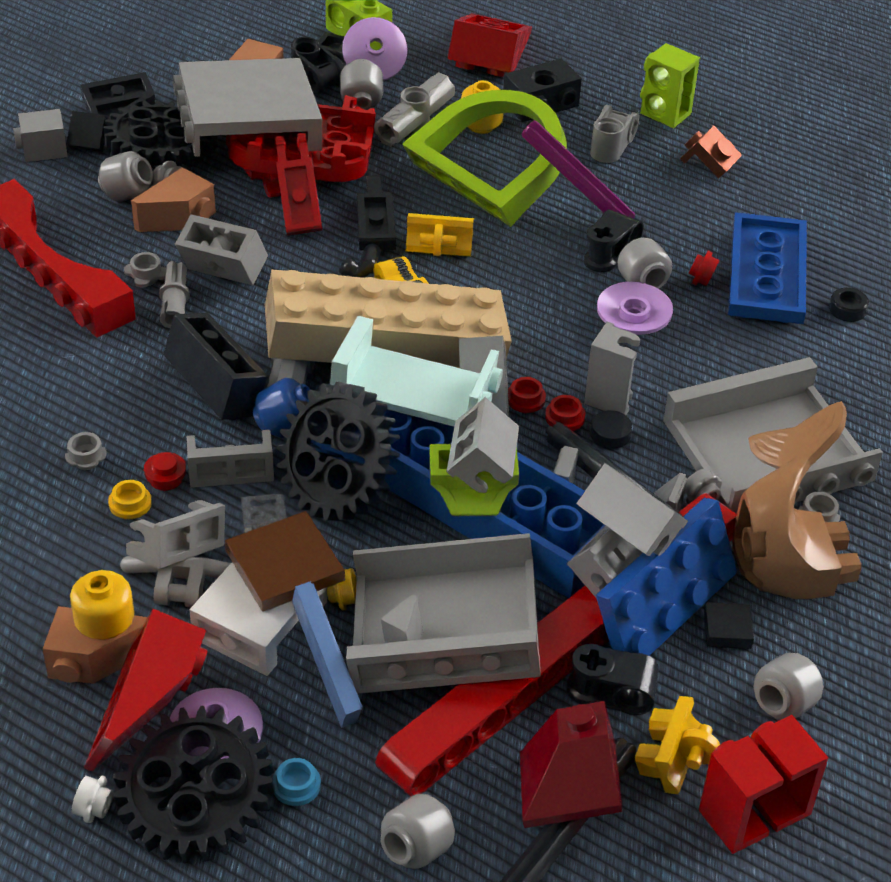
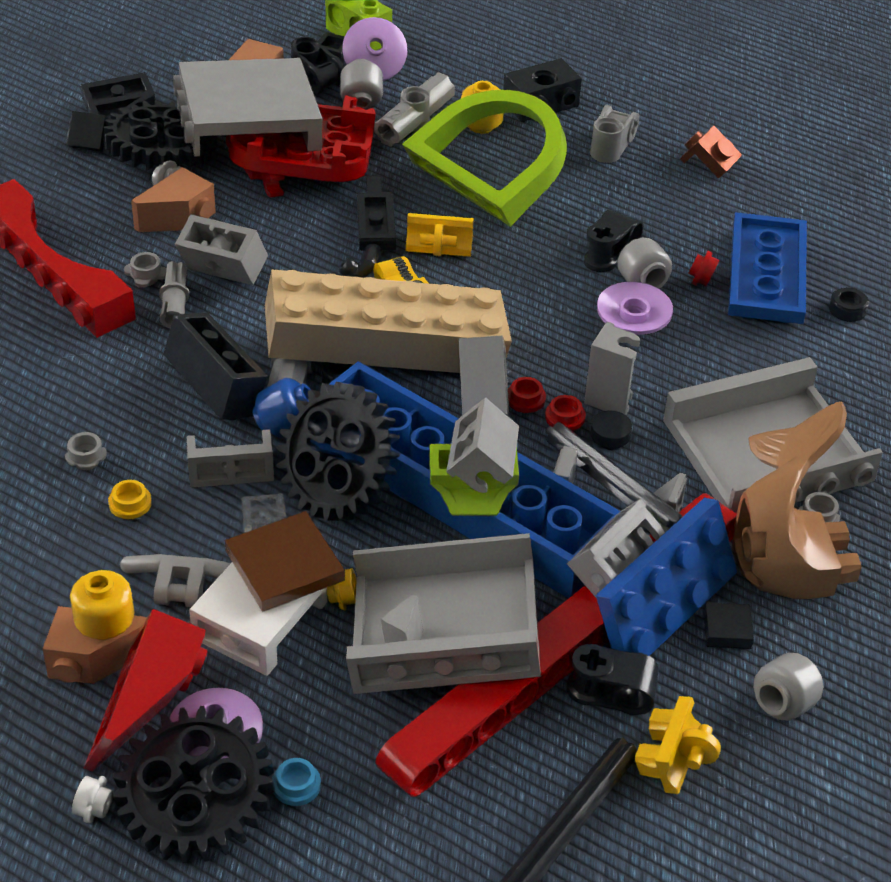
(41, 135): light grey brick -> none
(125, 176): light grey head -> none
(165, 470): red plate -> none
(179, 536): light grey hinge -> none
(298, 189): red hinge -> none
(326, 654): medium blue tile -> none
(412, 383): light aqua panel -> none
(417, 831): light grey head -> none
(487, 43): red slope -> none
(570, 768): dark red slope -> none
(573, 169): magenta axle -> none
(631, 511): light grey hinge -> none
(669, 85): lime brick -> none
(702, 482): light grey plate -> none
(773, 770): red piece -> none

